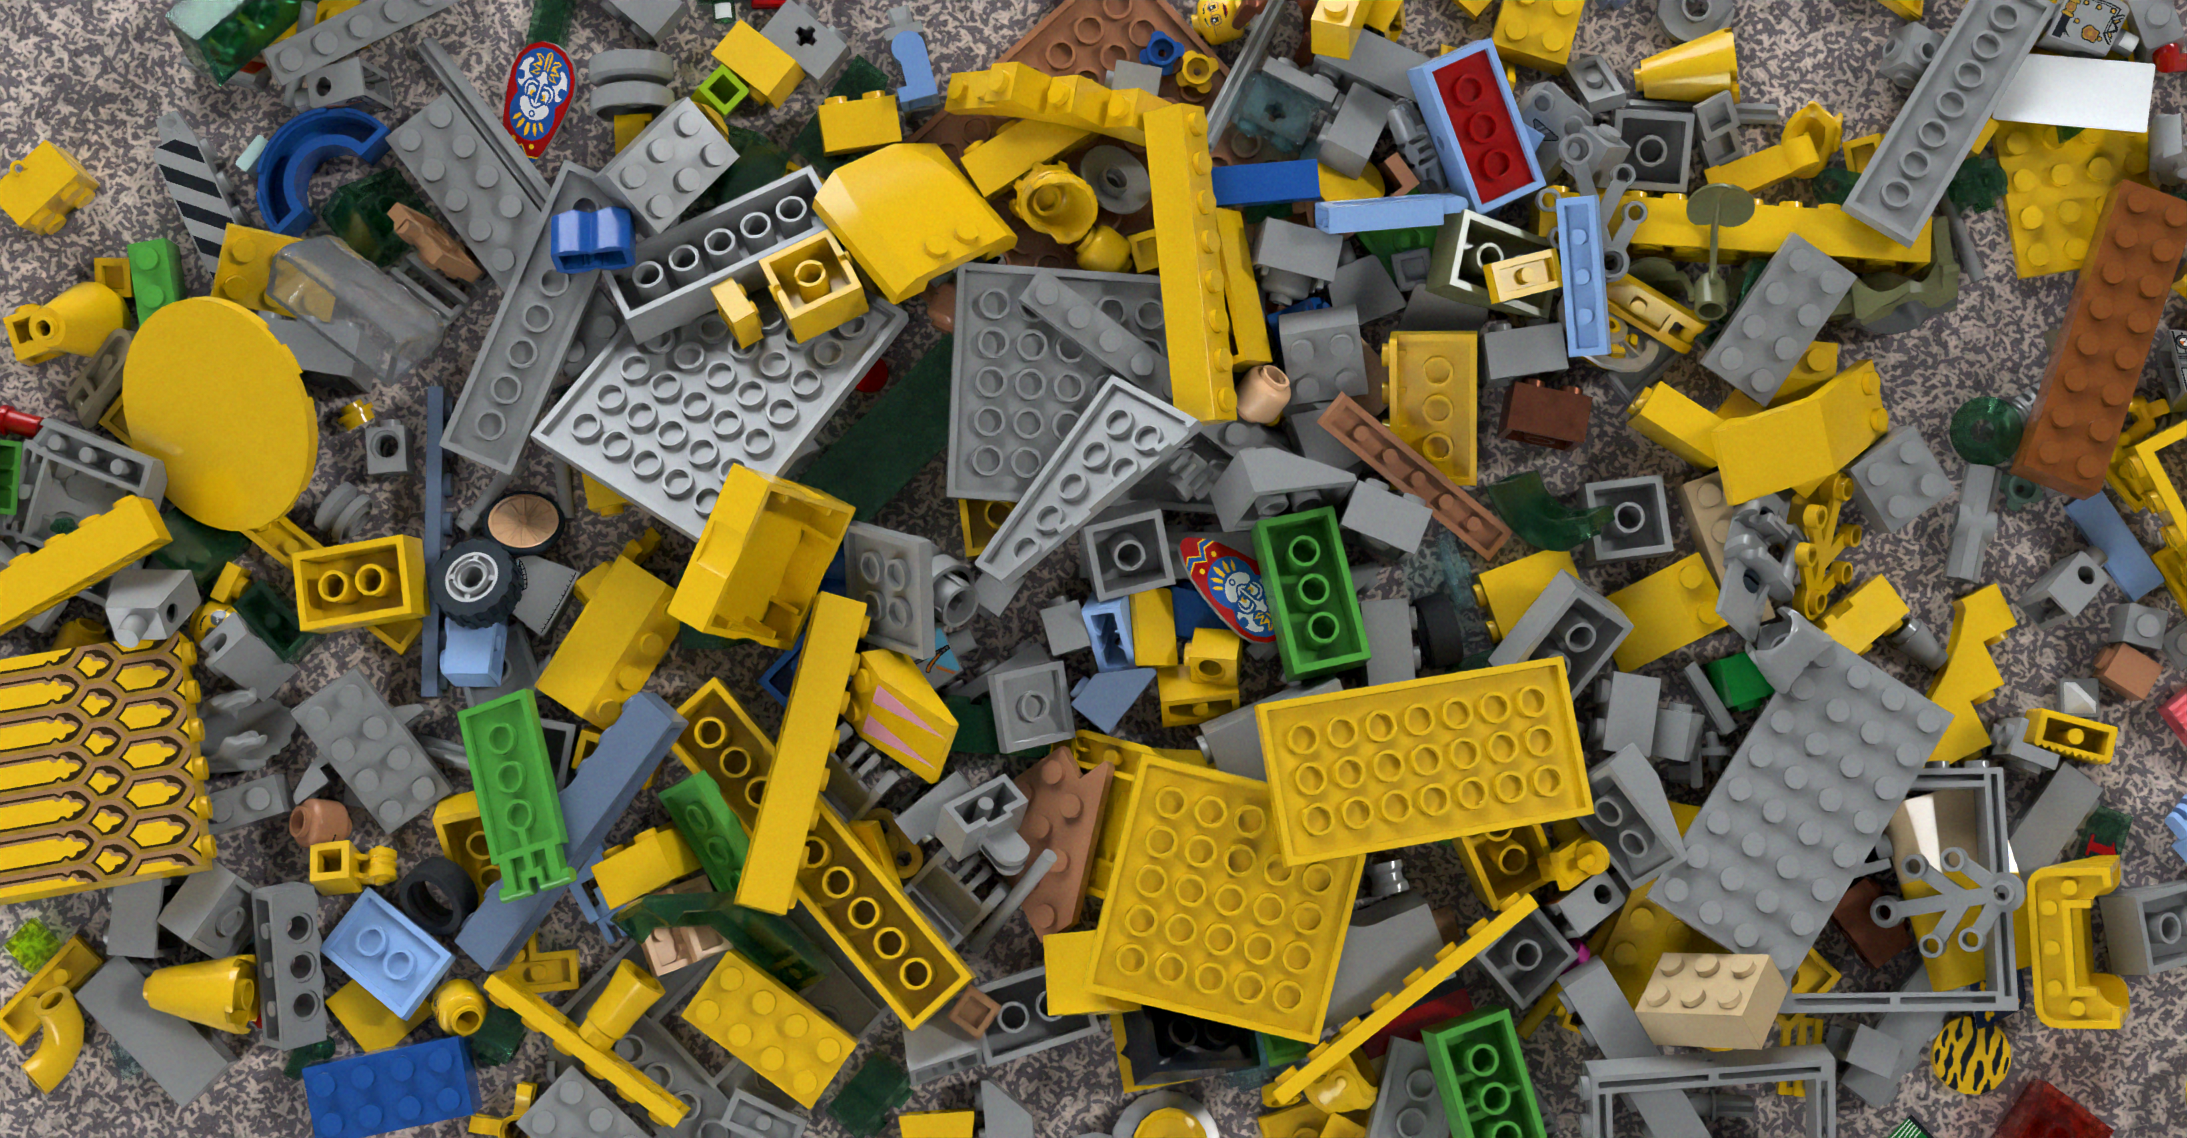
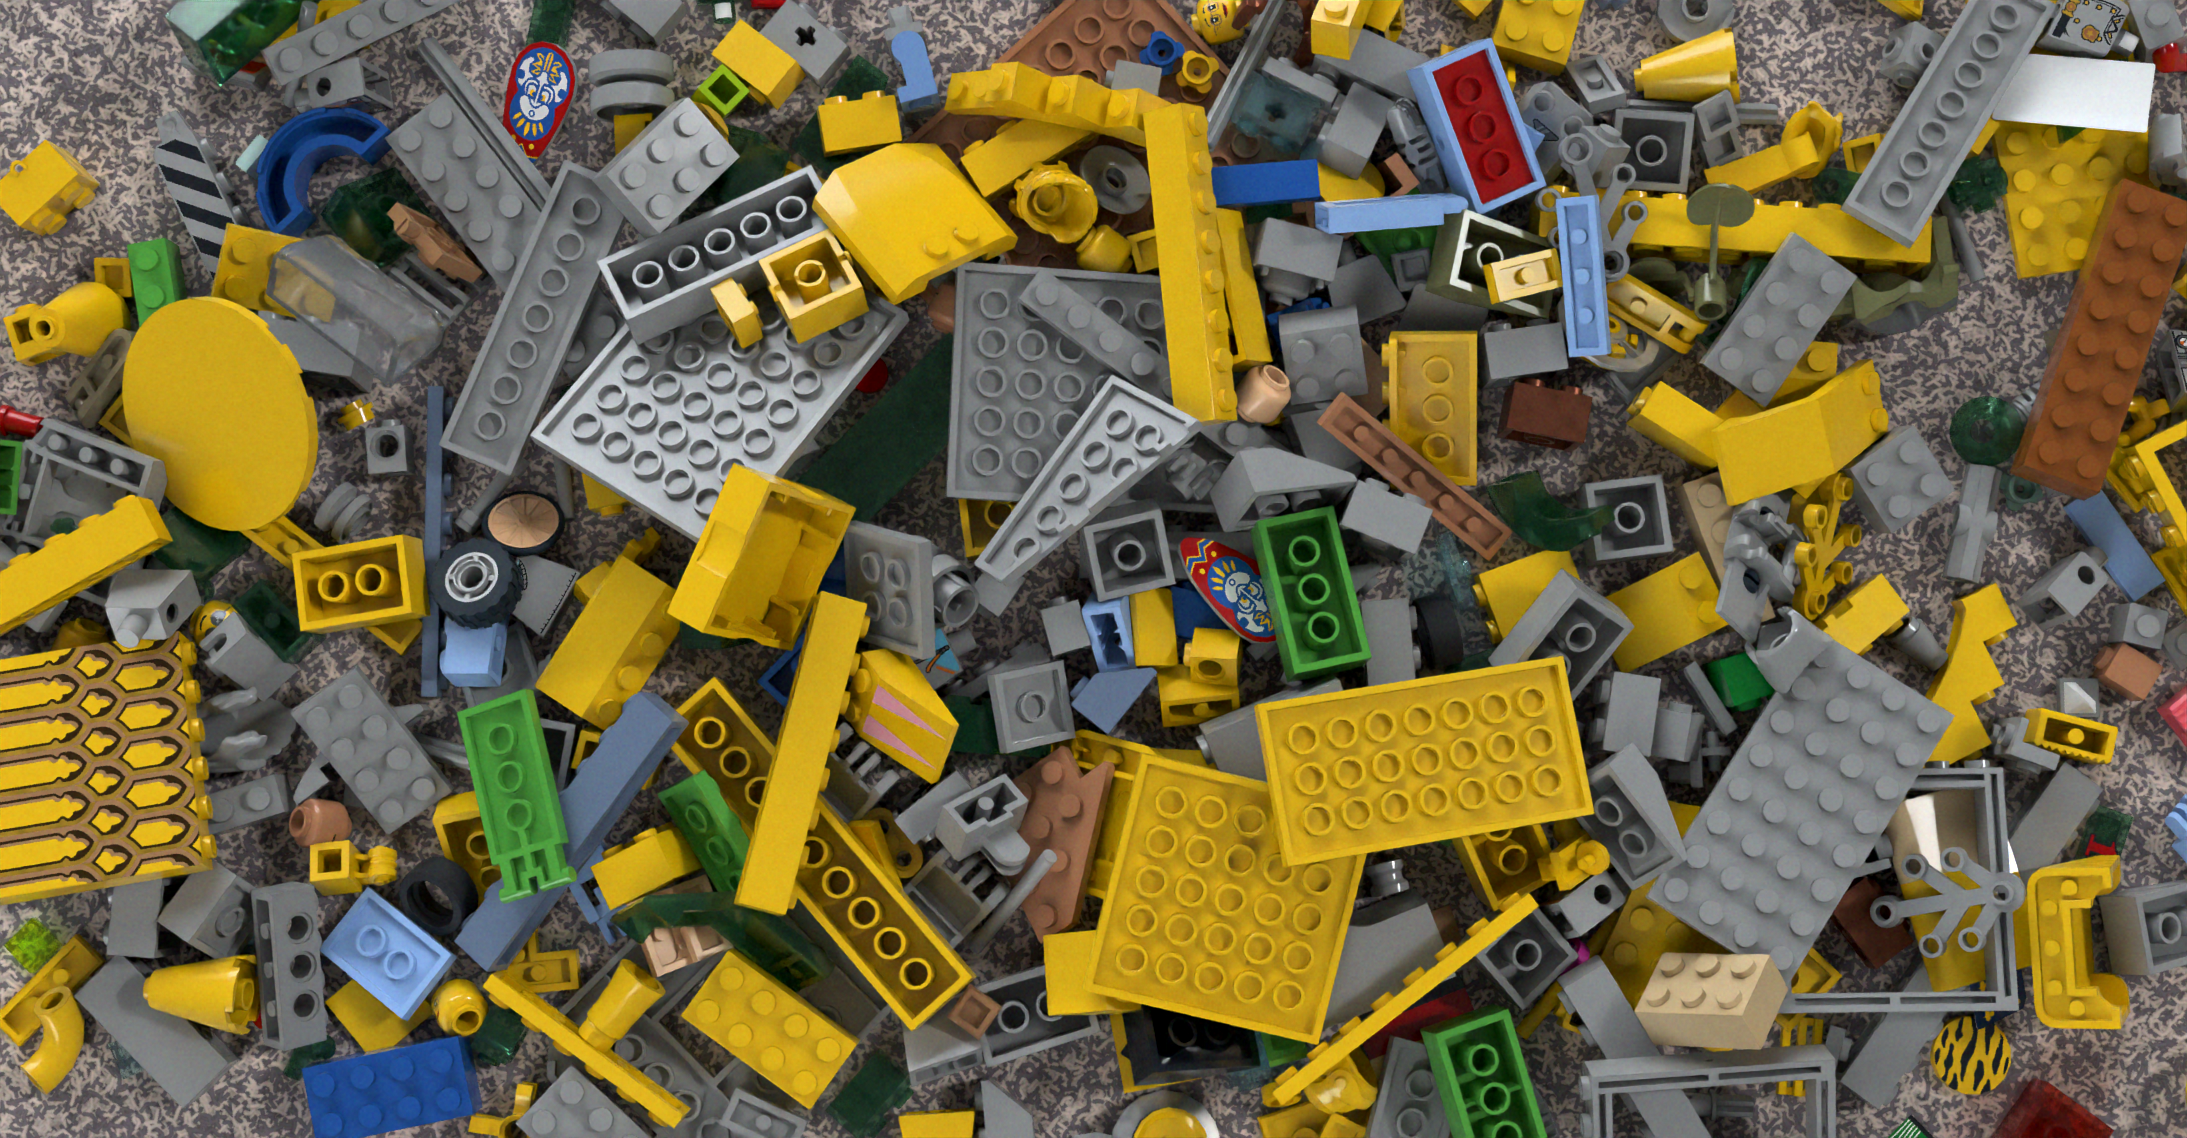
(232, 583): yellow plate -> none
(593, 240): blue brick -> none
(1869, 1049): light grey brick -> none

